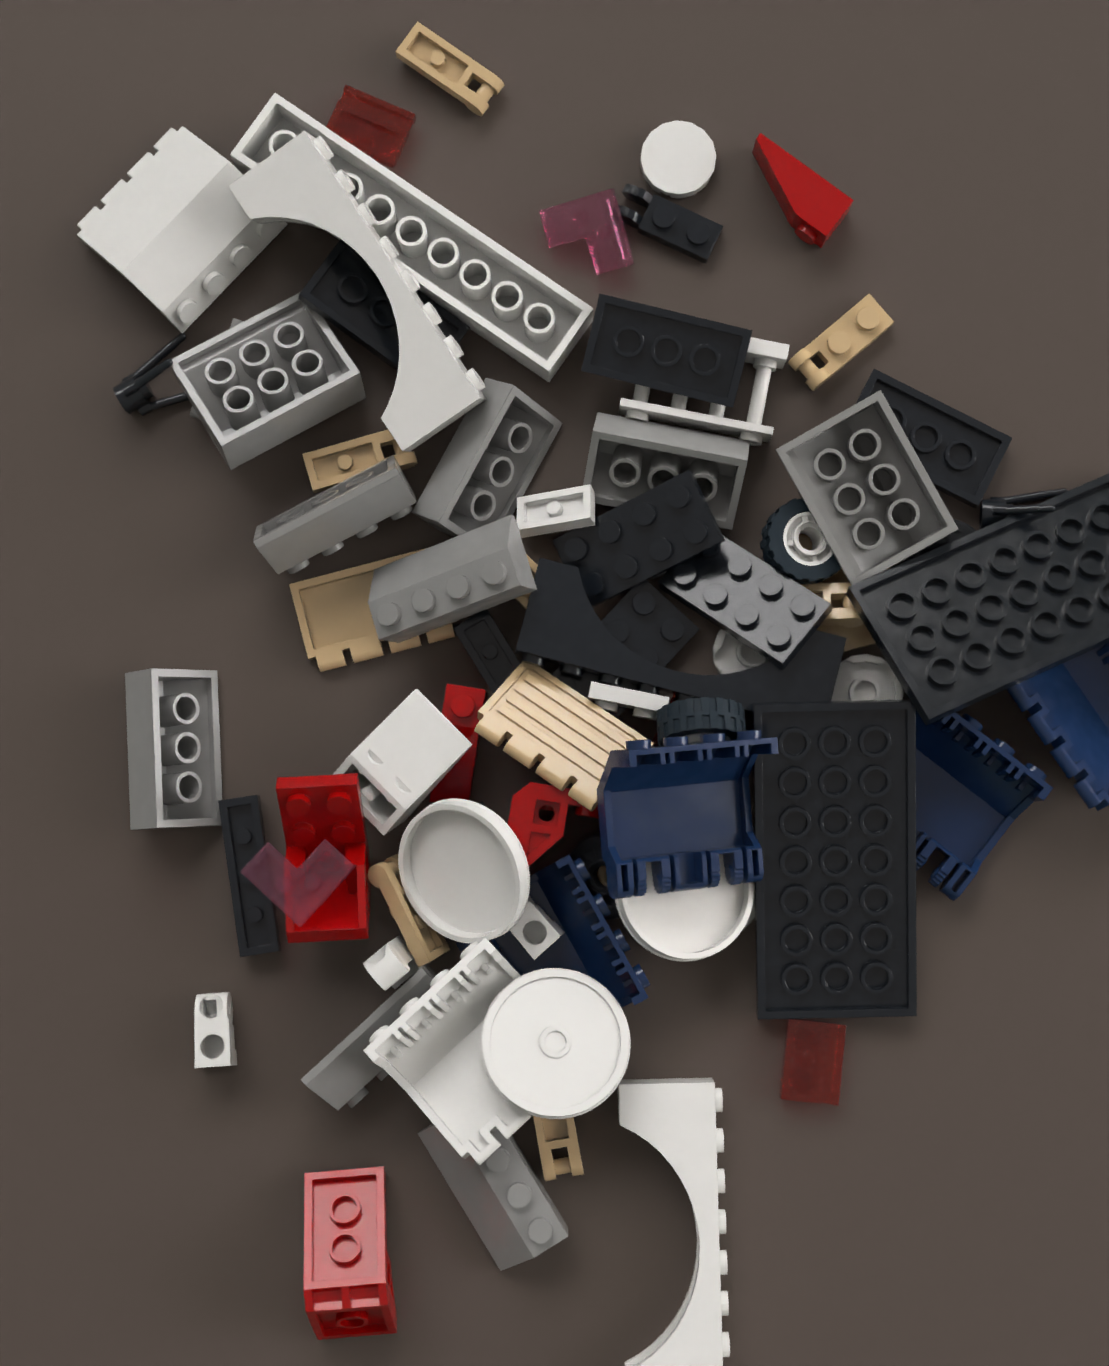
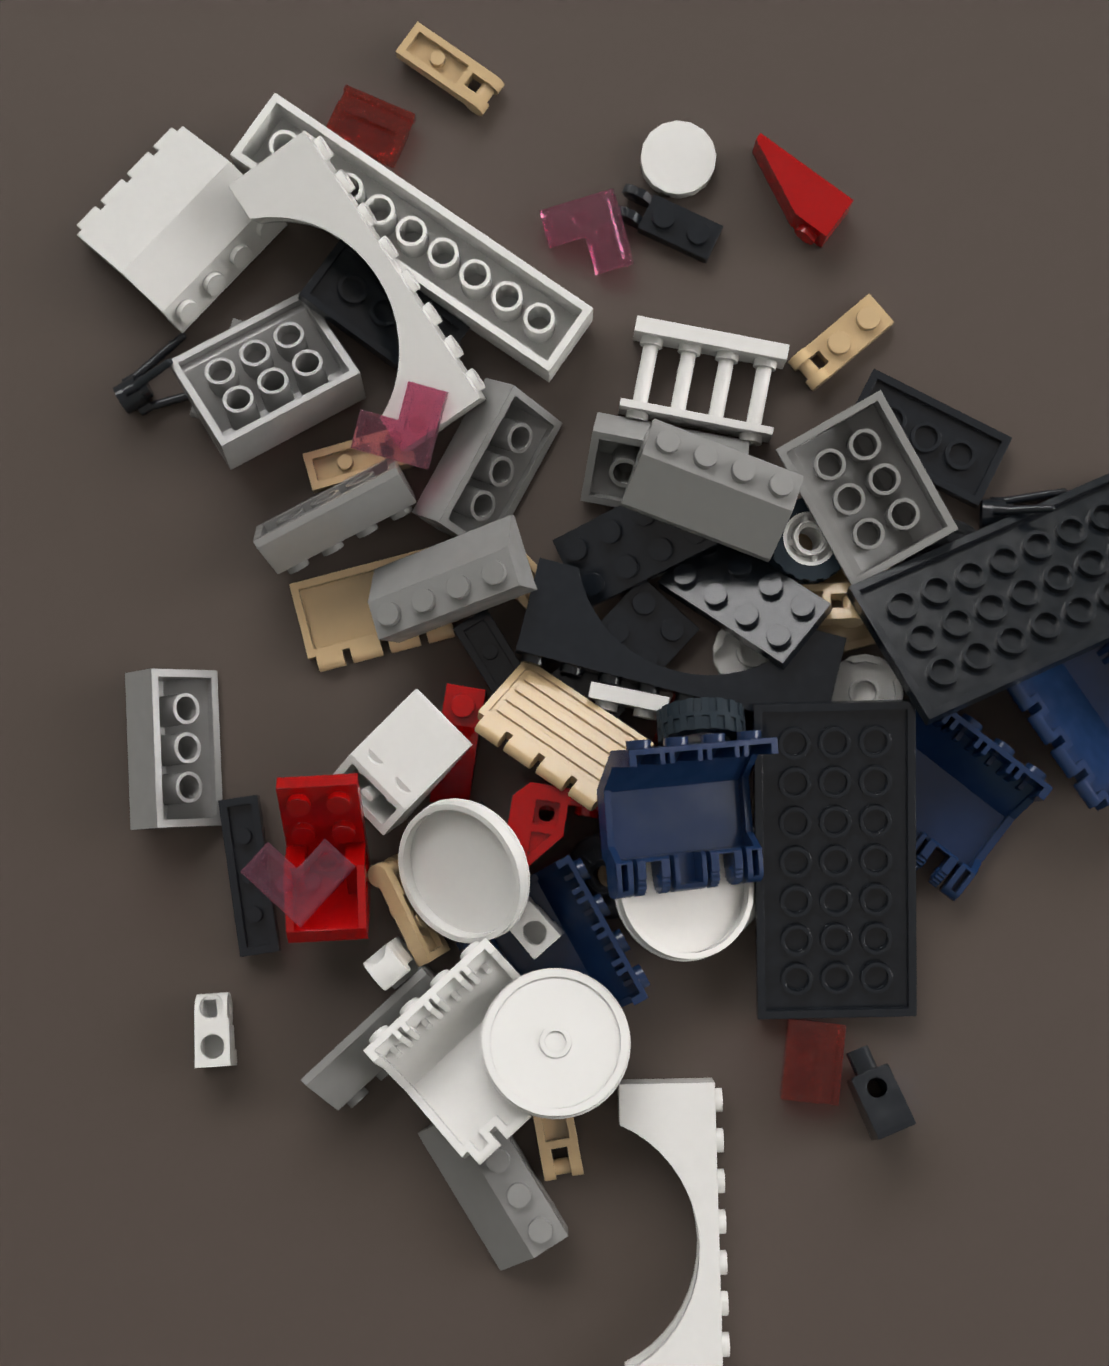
(346, 1254): bracket -> none
(409, 437): none -> clear pink tile
(556, 511): white plate -> none
(666, 350): black plate -> none
(711, 490): none -> light grey slope
(889, 1110): none -> black torso

